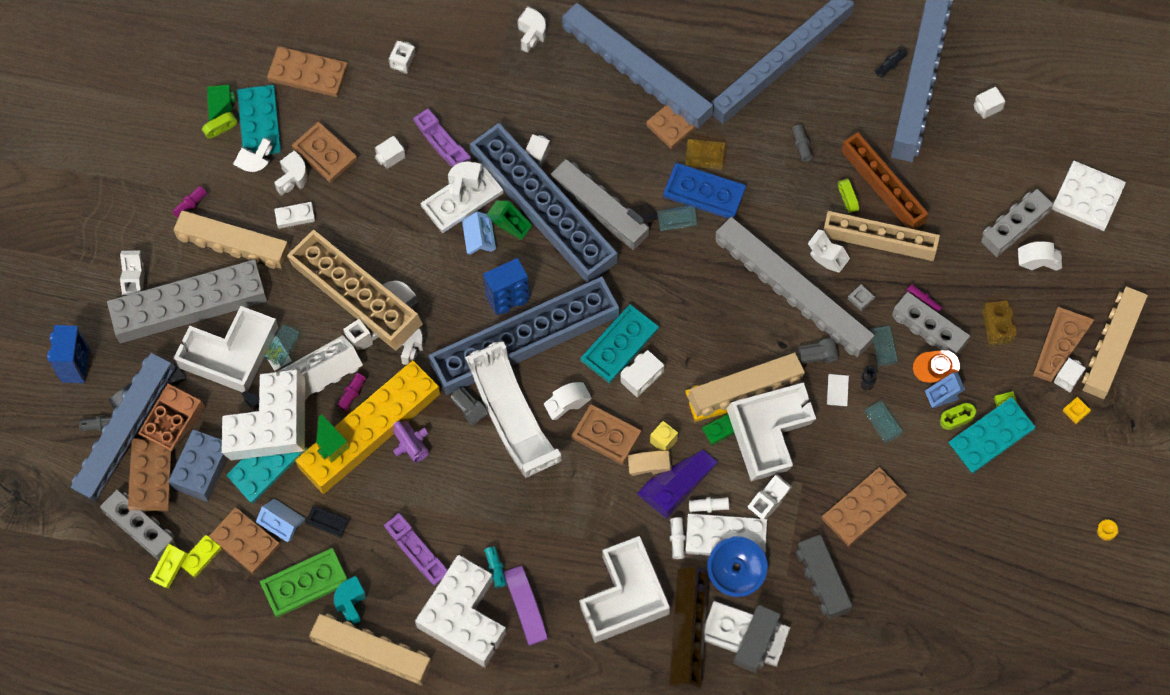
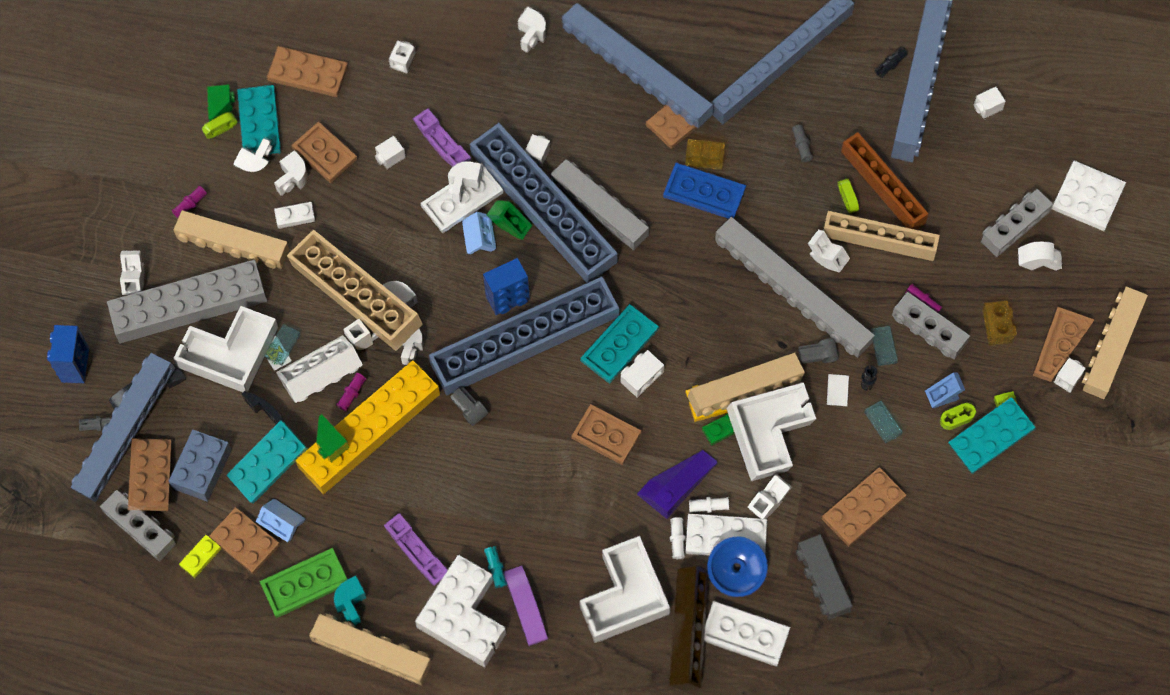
(168, 566): neon yellow plate -> none
(171, 417): nougat slope -> none
(277, 424): white piece -> none
(327, 521): black tile -> none
(410, 441): medium lavender pin -> none
(510, 410): white panel -> none
(566, 398): white brick -> none
(643, 213): black tile -> none
(651, 462): tan slope -> none
(664, 437): light yellow brick -> none
(677, 218): clear light blue plate -> none
(757, 639): dark grey brick -> none
(861, 297): light grey tile -> none
(935, 365): orange piece -> none
(1076, 410): yellow tile -> none
(1107, 530): yellow tile -> none

